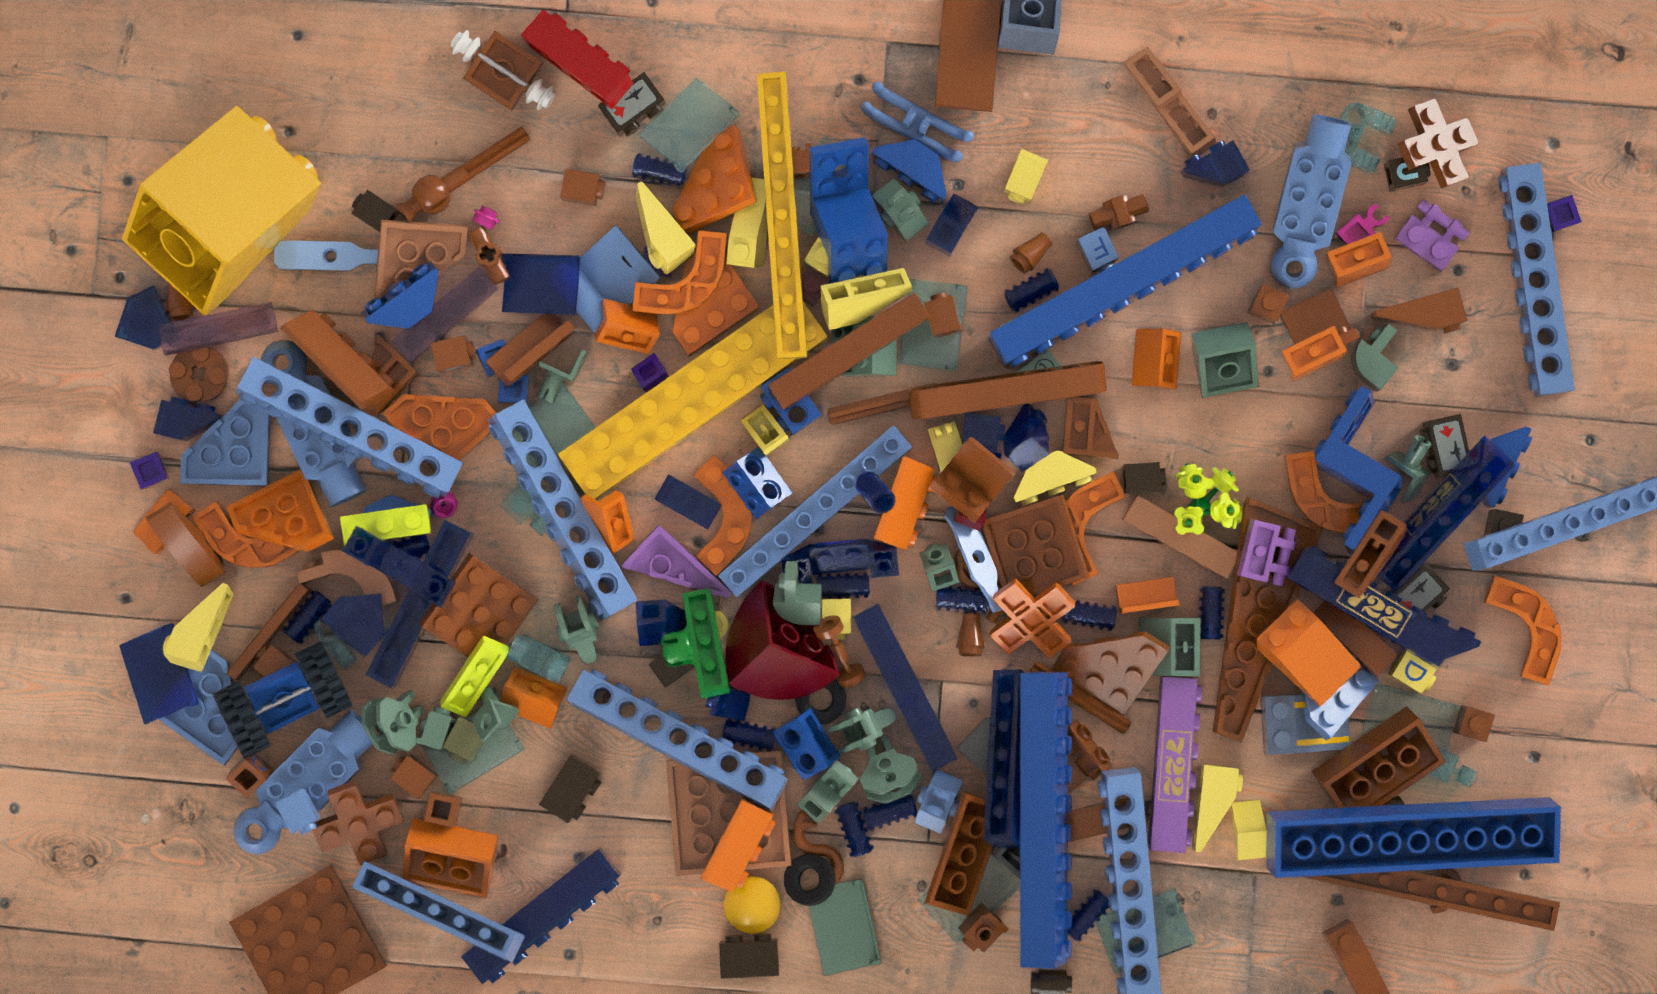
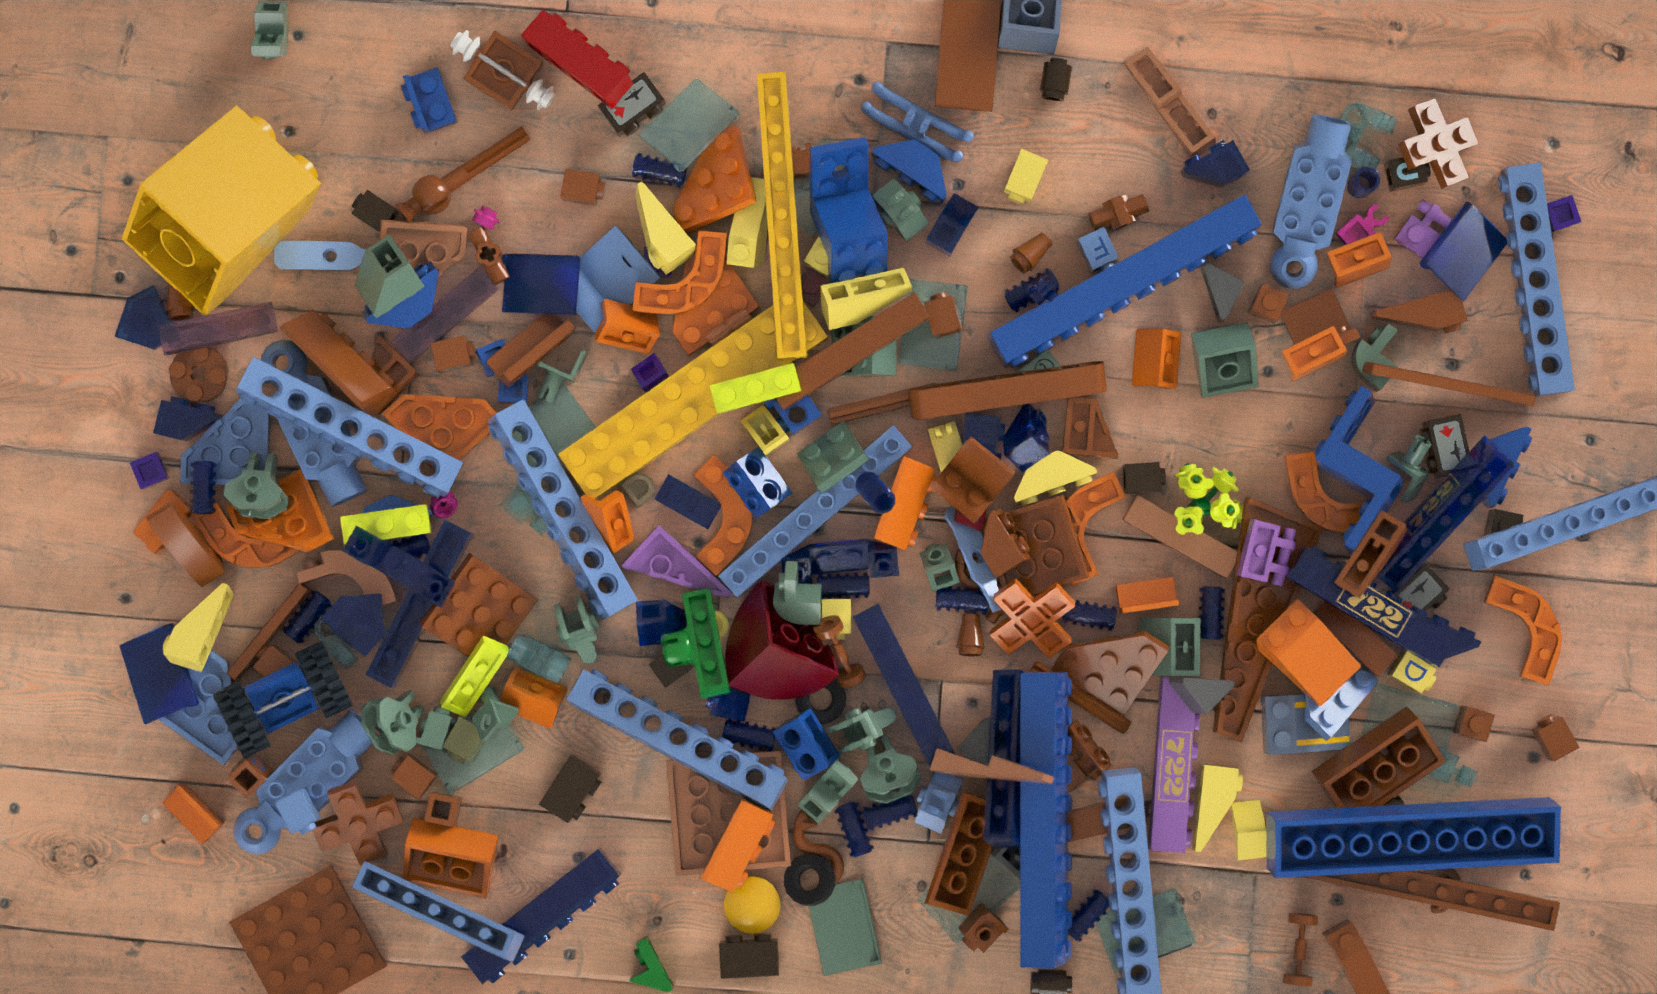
(193, 812): none -> orange panel
(203, 487): none -> clear blue piece
(257, 490): none -> sand green hinge
(270, 30): none -> sand green brick
(386, 277): none -> sand green slope
(429, 101): none -> blue bracket
(638, 488): none -> dark tan tile
(655, 975): none -> green slope
(732, 324): none -> nougat piece
(755, 388): none -> neon yellow plate
(832, 456): none -> sand green plate
(998, 768): none -> nougat slope
(1001, 544): none -> dark orange slope
(1042, 289): none -> clear blue plate
(1055, 79): none -> dark brown brick
(1200, 693): none -> dark grey slope
(1222, 289): none -> dark grey slope
(1300, 949): none -> dark orange wheel
(1356, 189): none -> clear blue piece
(1449, 383): none -> dark orange tile
(1464, 250): none -> clear blue piece
(1555, 737): none -> dark orange brick

